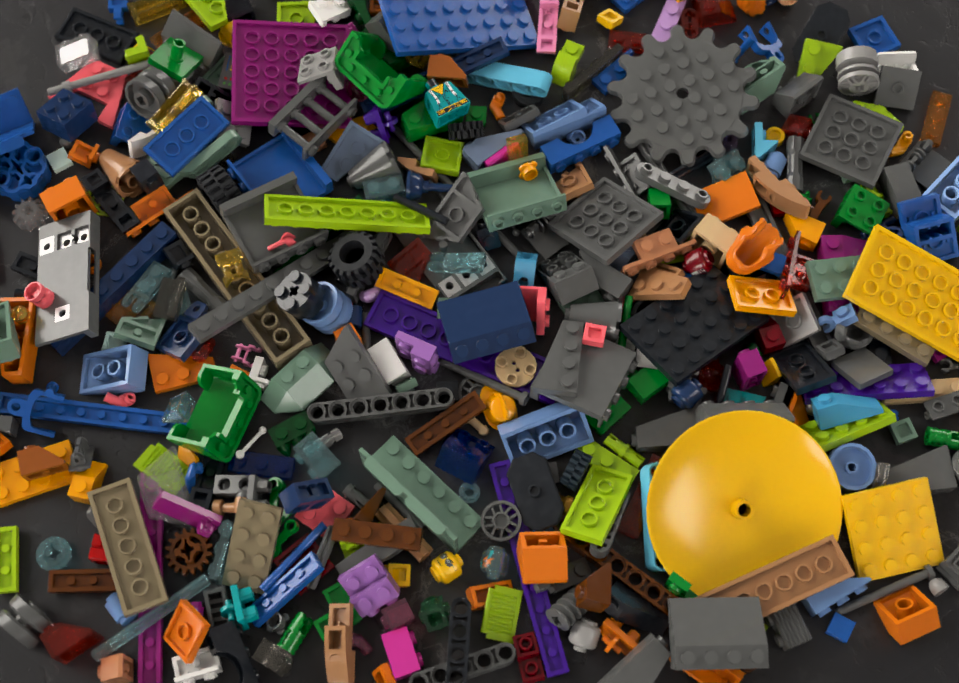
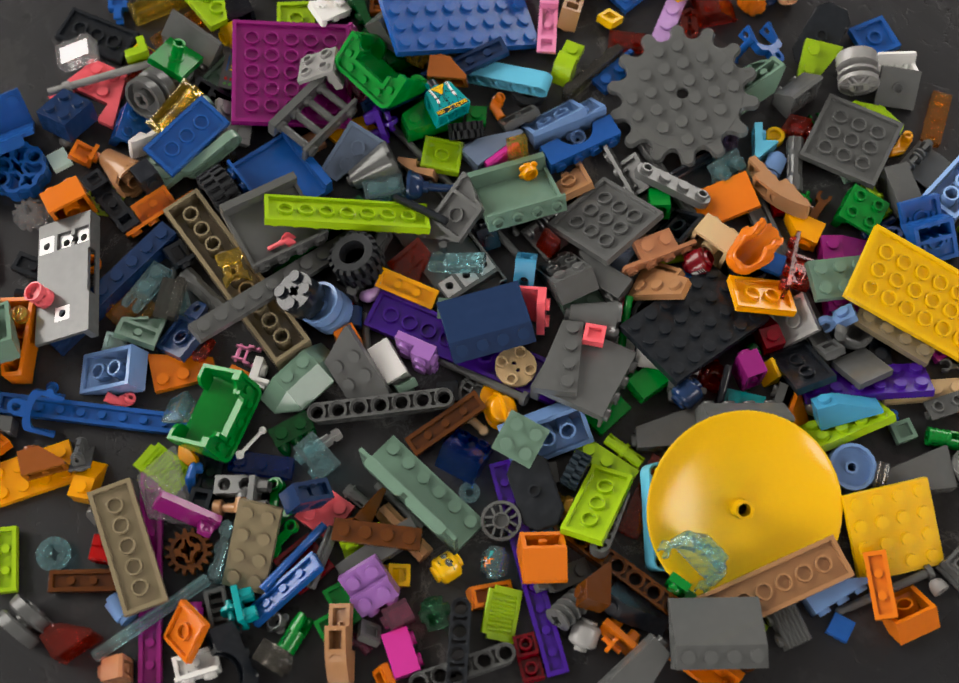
(369, 633): none -> dark grey plate
(520, 438): none -> sand green plate
(548, 243): none -> clear red slope
(701, 554): none -> clear light blue torso
(880, 585): none -> orange plate

